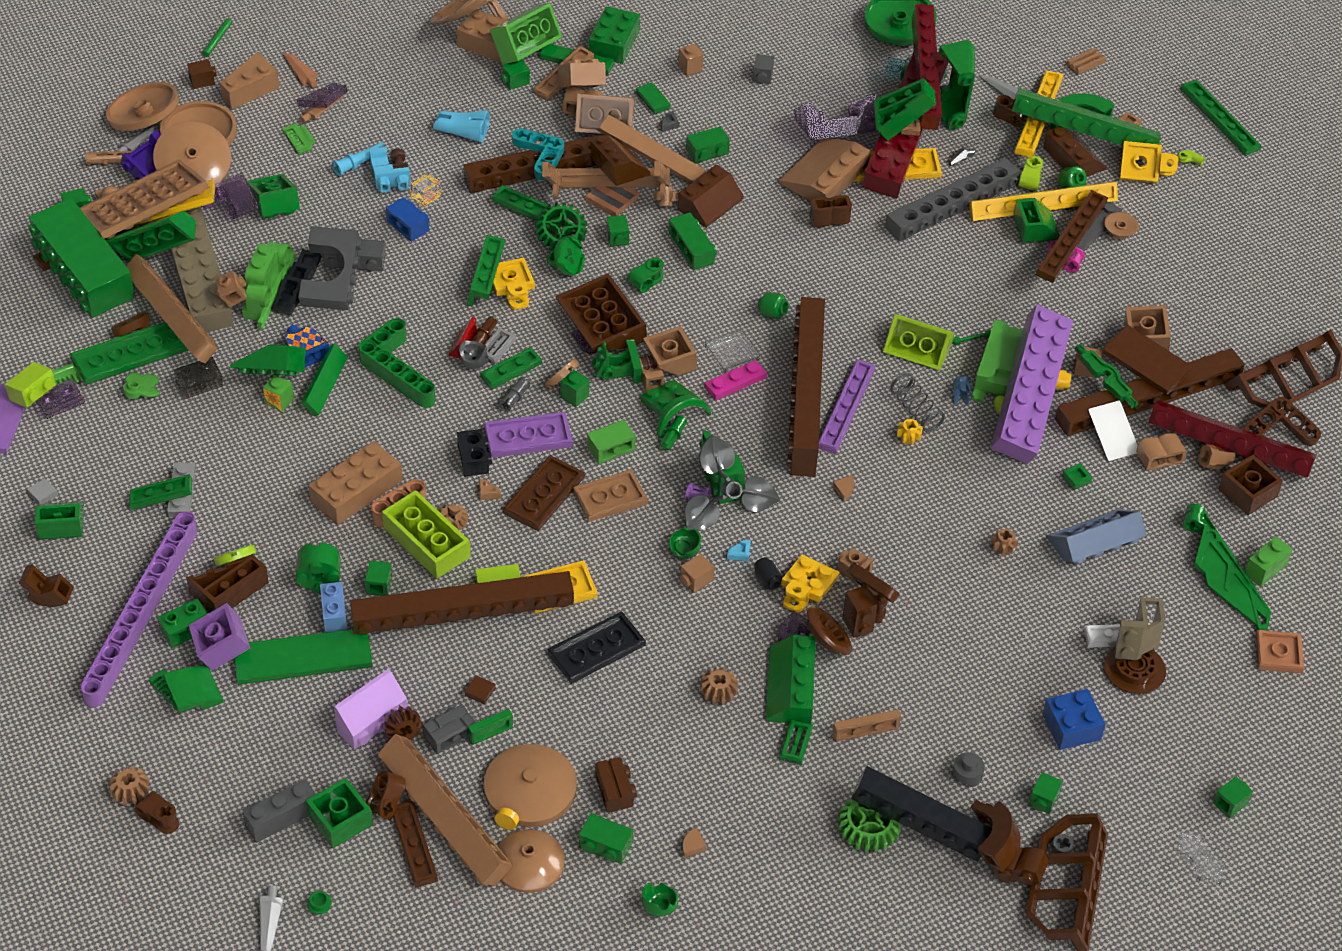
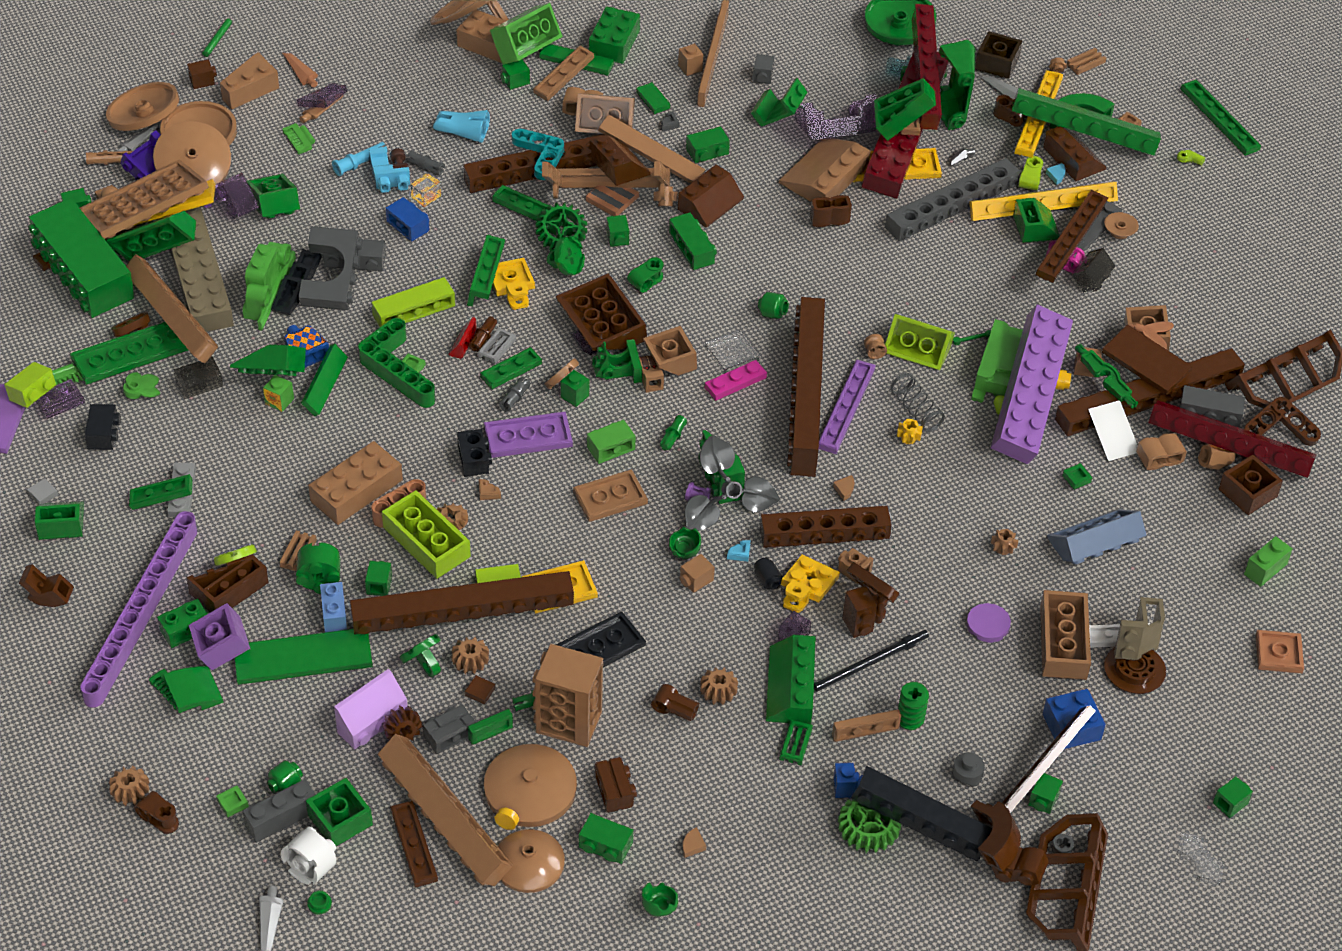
(102, 426): none -> black brick
(231, 288): medium nougat brick -> none
(232, 801): none -> bright green plate
(283, 776): none -> green head
(296, 537): none -> medium nougat tile
(309, 856): none -> white brick
(386, 791): reddish brown piece -> none
(414, 302): none -> lime brick
(414, 362): none -> bright green tile
(424, 656): none -> green tile
(425, 162): none -> dark grey pin
(470, 655): none -> medium nougat gear
(473, 354): dark grey piece -> none
(527, 699): none -> green pin
(543, 493): reddish brown tile -> none
(568, 694): none -> medium nougat brick
(581, 74): medium nougat brick -> none
(669, 400): green piece -> none
(669, 700): none -> reddish brown piece
(713, 53): none -> medium nougat tile
(771, 109): none -> green panel
(825, 526): none -> reddish brown brick
(828, 631): reddish brown wheel -> none
(844, 780): none -> blue brick
(875, 346): none -> medium nougat wheel
(906, 643): none -> black bar
(913, 705): none -> green piece
(961, 385): flat silver piece -> none
(988, 622): none -> medium lavender tile
(998, 54): none -> dark brown brick
(1048, 757): none -> tile
(1056, 173): none -> medium azure tile
(1057, 65): none -> medium nougat plate
(1065, 635): none -> medium nougat brick
(1072, 177): green head -> none
(1093, 270): none -> clear smoke brick
(1152, 330): none -> nougat piece
(1155, 162): yellow plate -> none
(1213, 404): none -> dark grey brick
(1222, 570): green wing -> none

